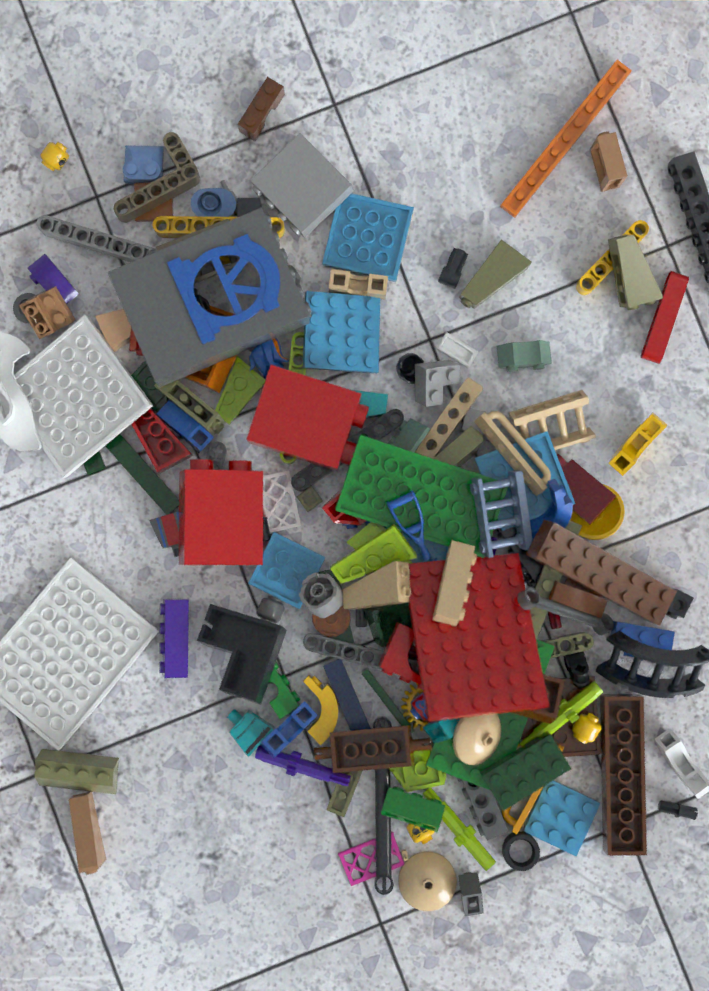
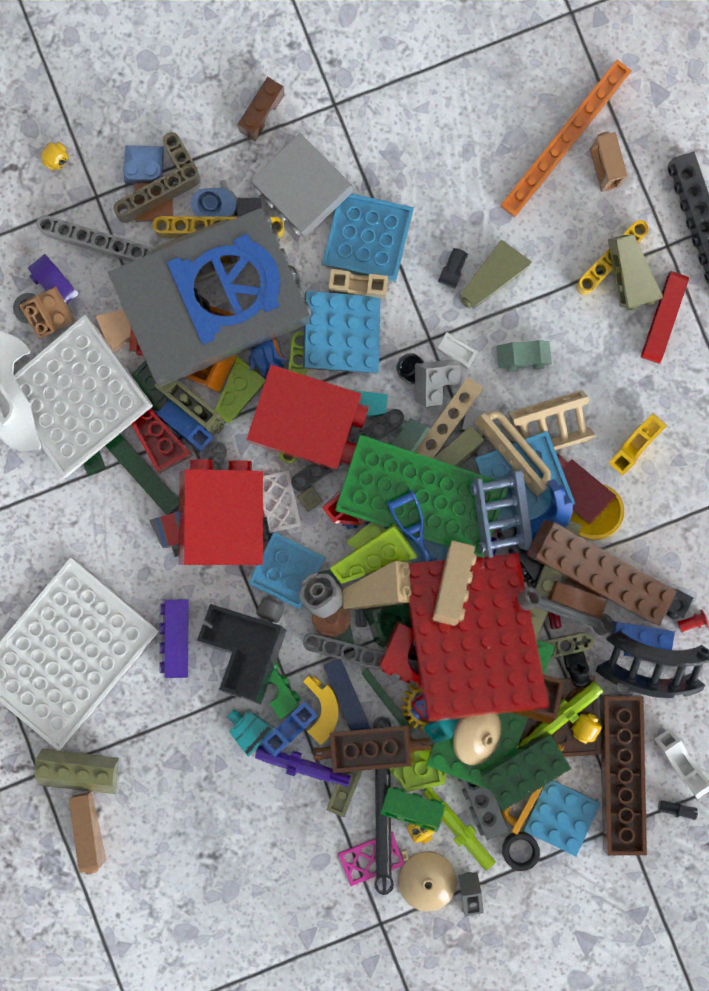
(693, 622): none -> red pin

